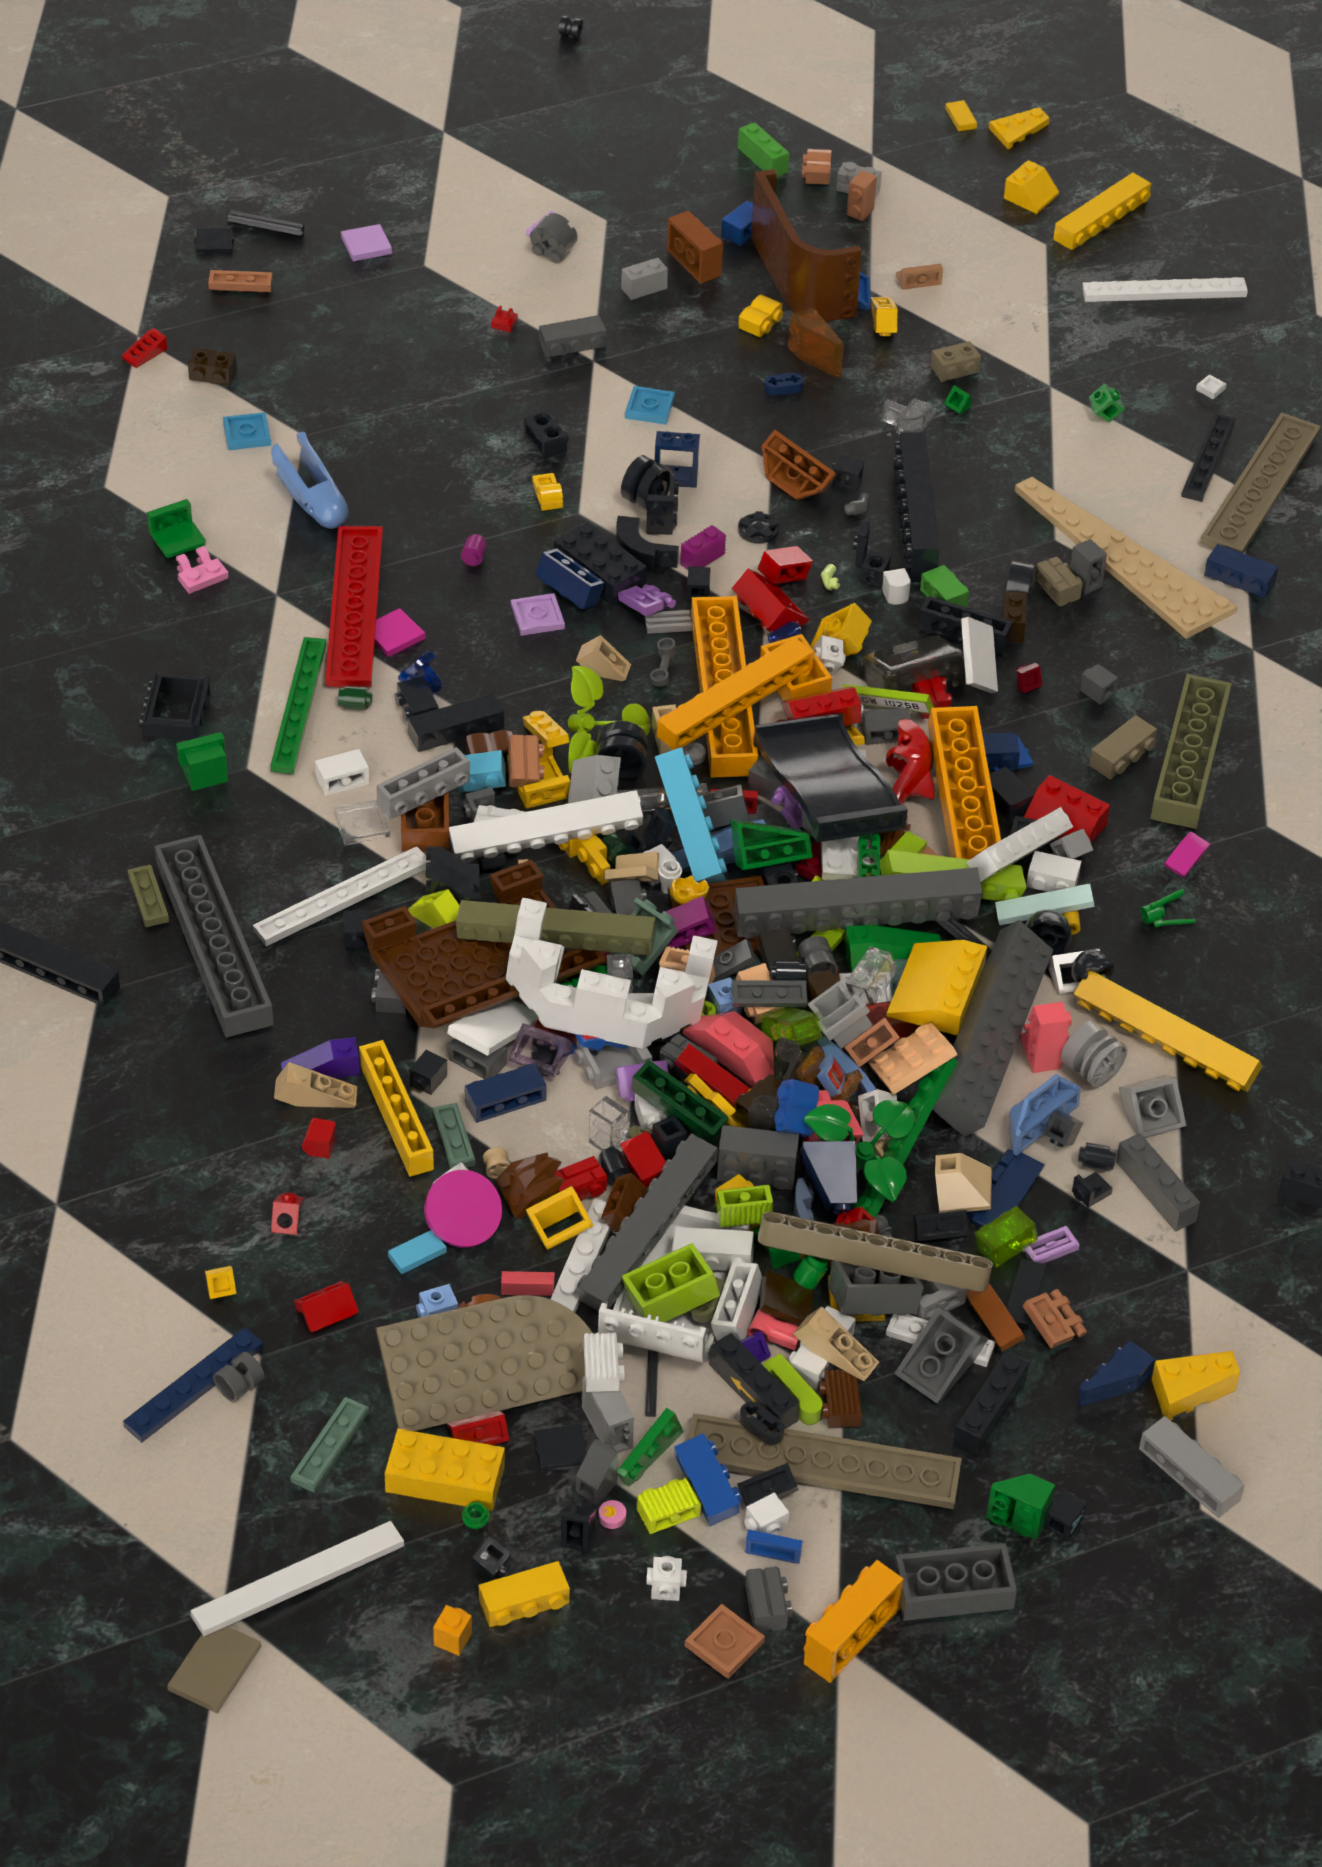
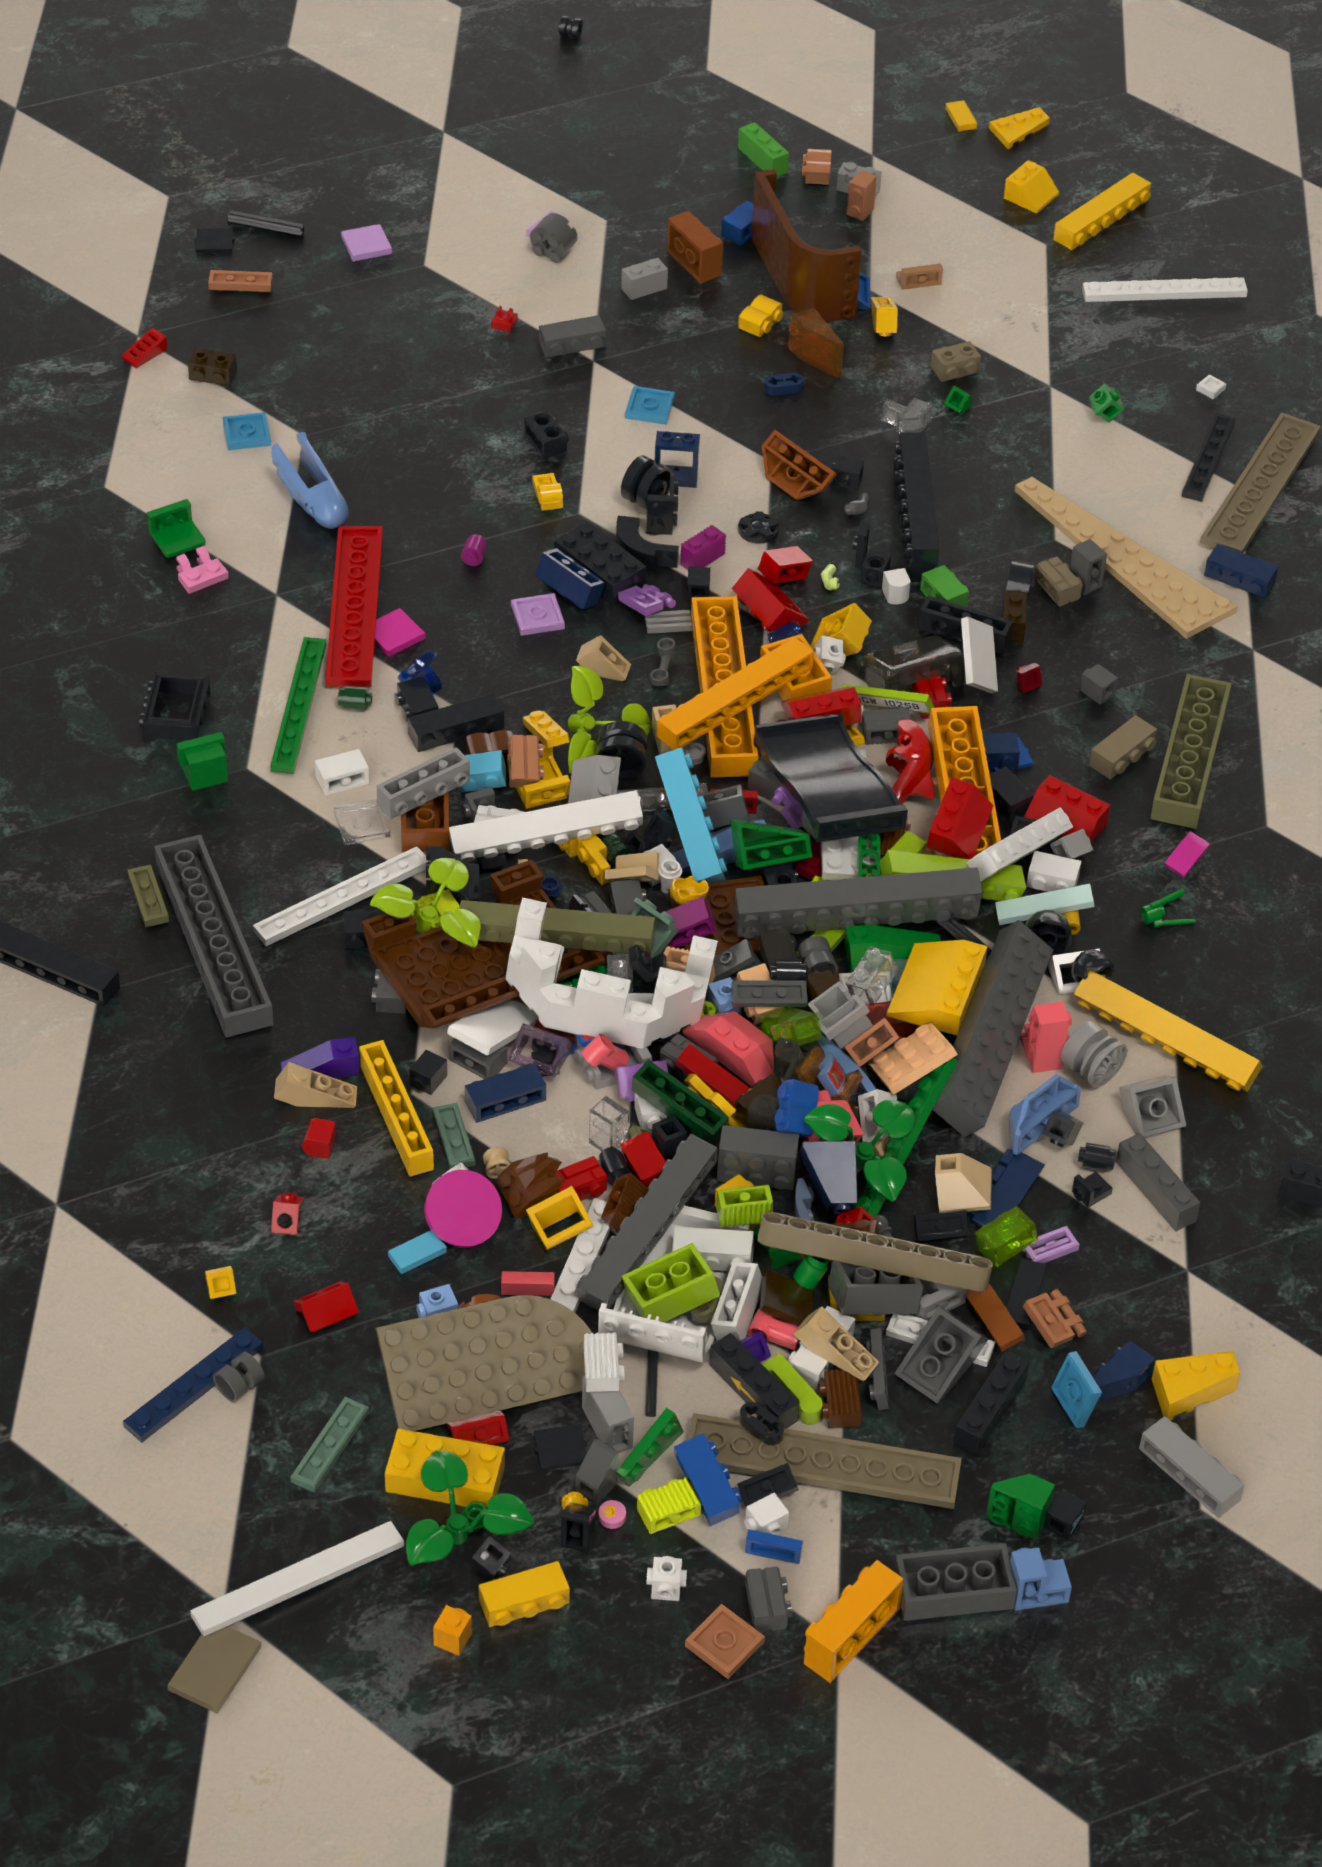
(432, 1543): none -> green plant
(461, 924): none -> lime plant
(551, 886): none -> dark blue plate
(574, 1498): none -> yellow plate
(603, 1052): none -> coral piece
(644, 964): none -> black bracket
(879, 1389): none -> dark grey plate
(960, 820): none -> red slope
(1039, 1580): none -> medium blue brick
(1076, 1389): none -> dark azure tile

